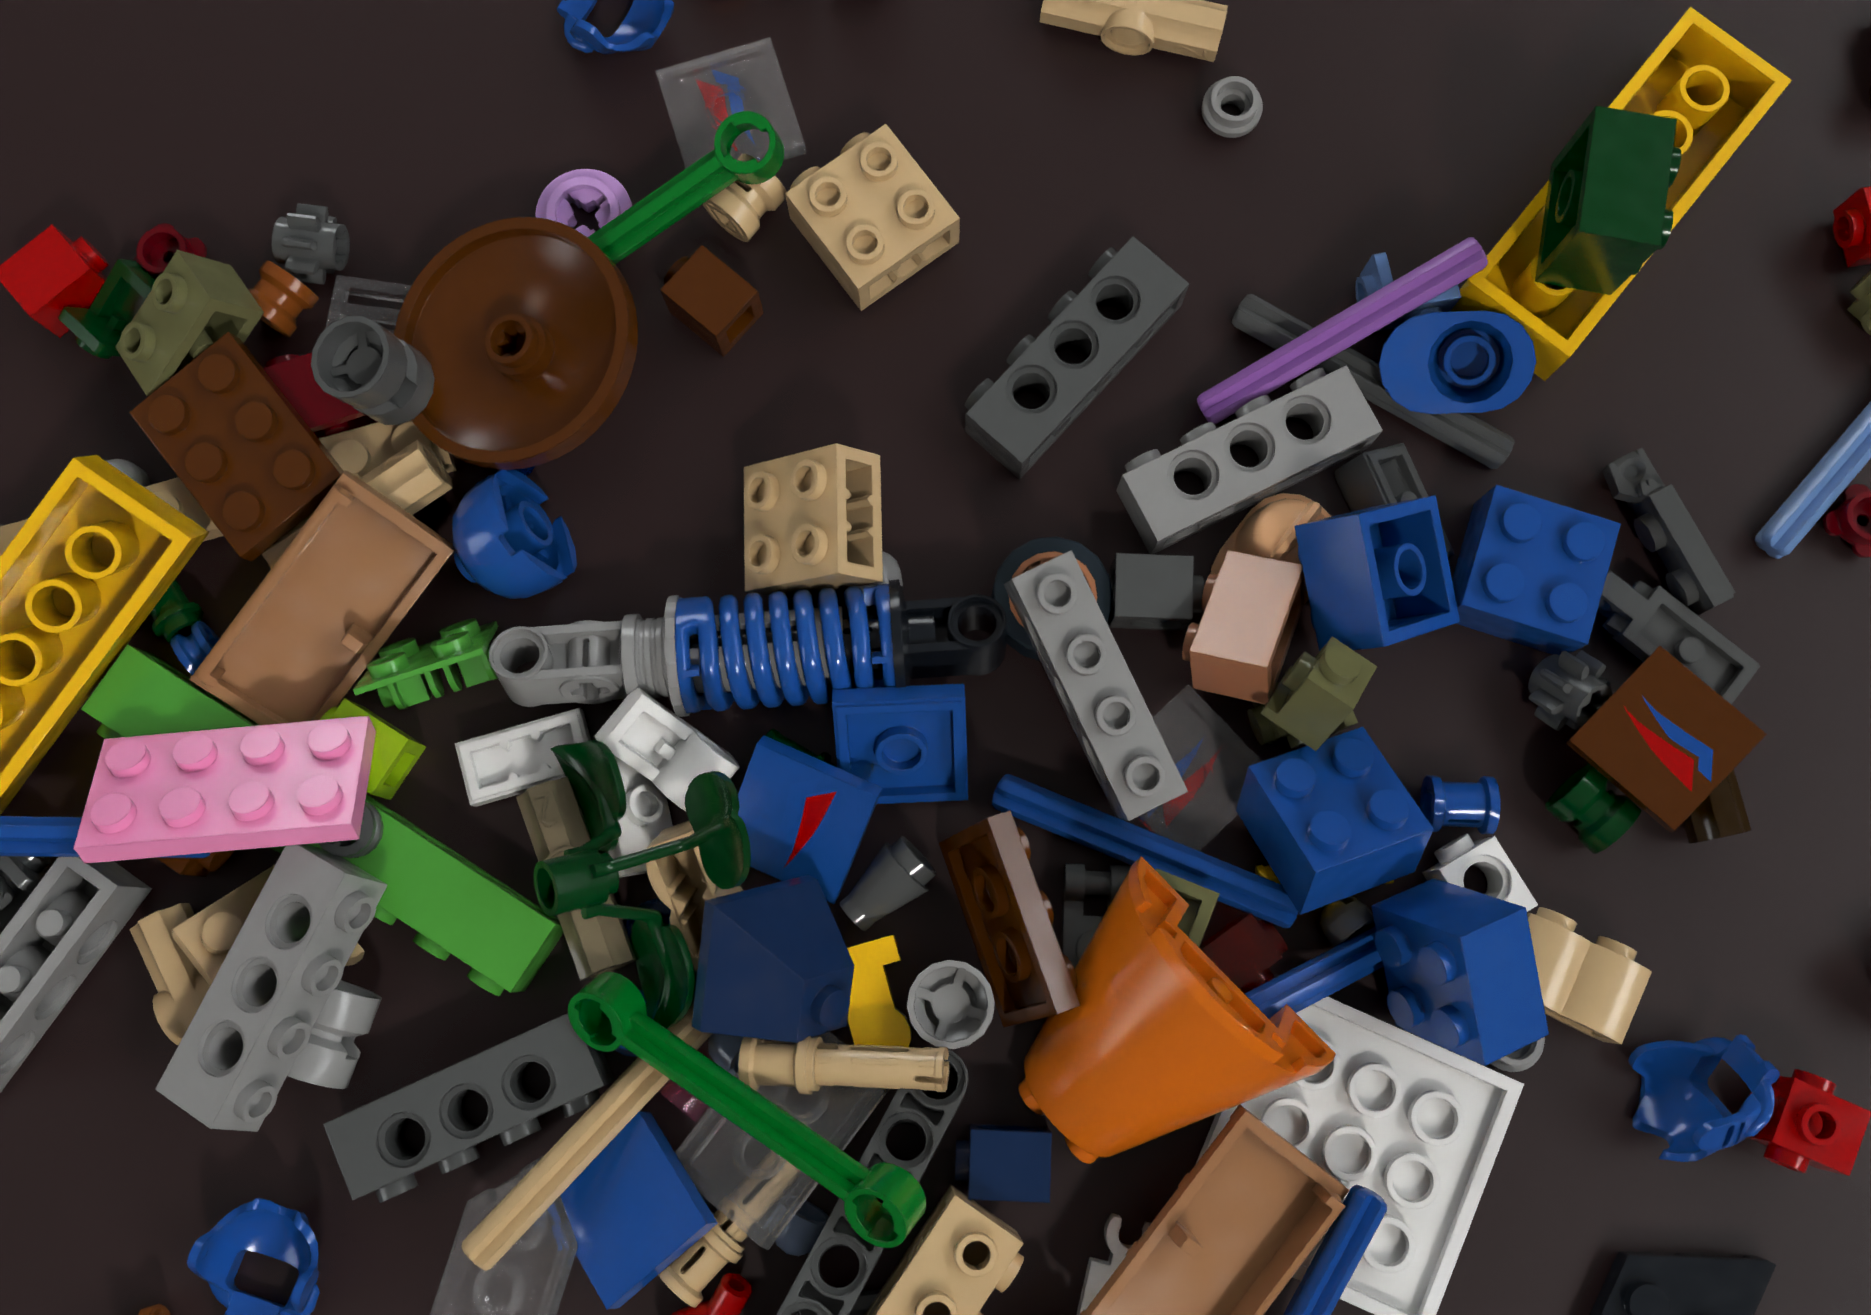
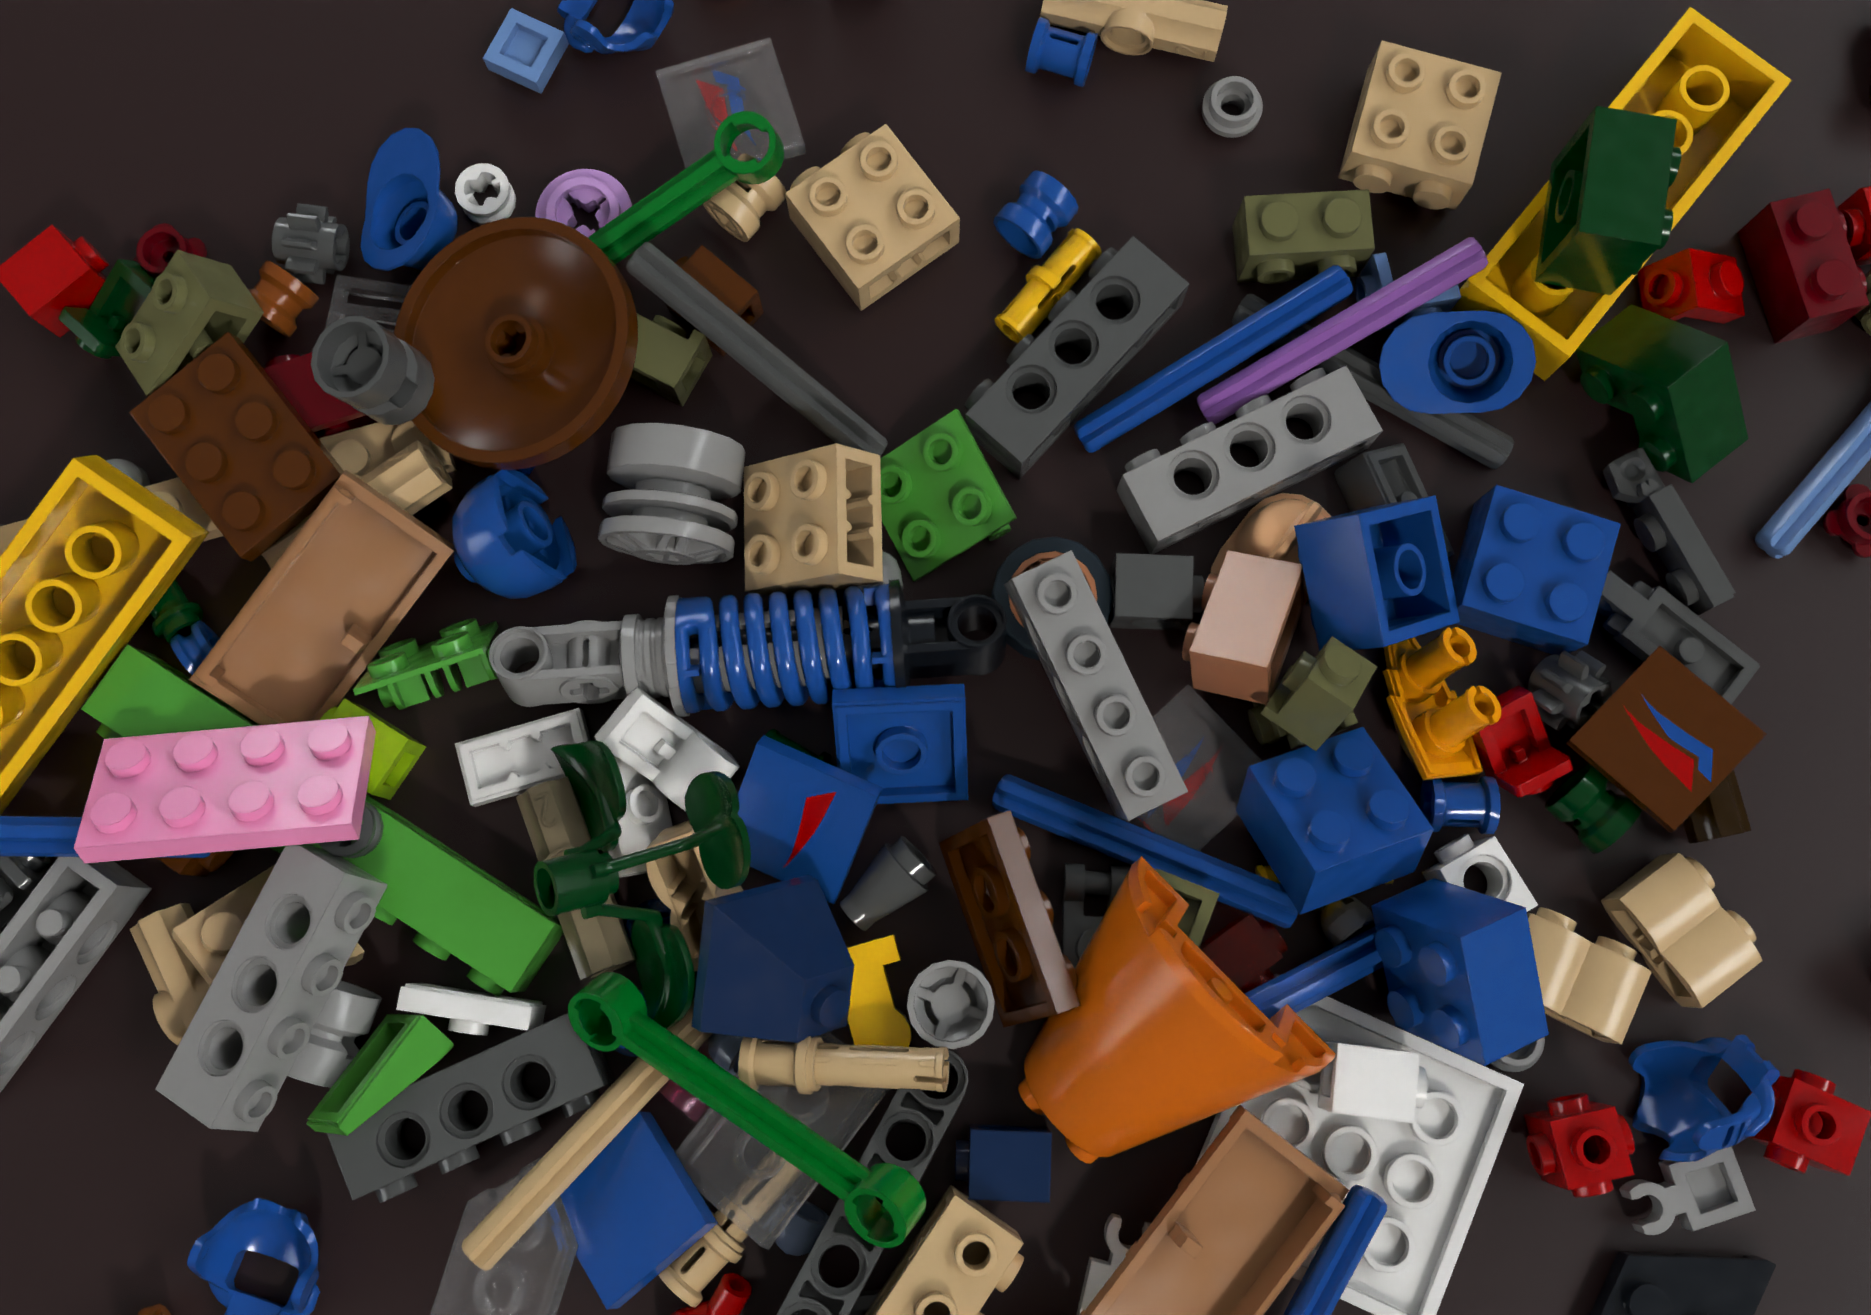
(385, 1065): none -> bright green slope
(405, 209): none -> blue piece
(471, 1010): none -> white plate
(476, 179): none -> white bush
(526, 50): none -> medium blue plate
(668, 360): none -> olive brick
(672, 493): none -> light grey wheel
(752, 350): none -> dark grey axle
(940, 496): none -> bright green hinge
(1038, 212): none -> blue wheel
(1048, 284): none -> yellow pin
(1061, 52): none -> blue bush
(1213, 358): none -> blue axle
(1302, 235): none -> olive brick
(1373, 1082): none -> white brick
(1419, 126): none -> tan brick
(1429, 717): none -> light orange connector
(1518, 747): none -> red bracket
(1558, 1142): none -> red brick
(1673, 385): none -> dark green brick
(1683, 929): none -> tan brick
(1693, 286): none -> red bracket
(1696, 1191): none -> light grey plate
(1803, 266): none -> dark red brick

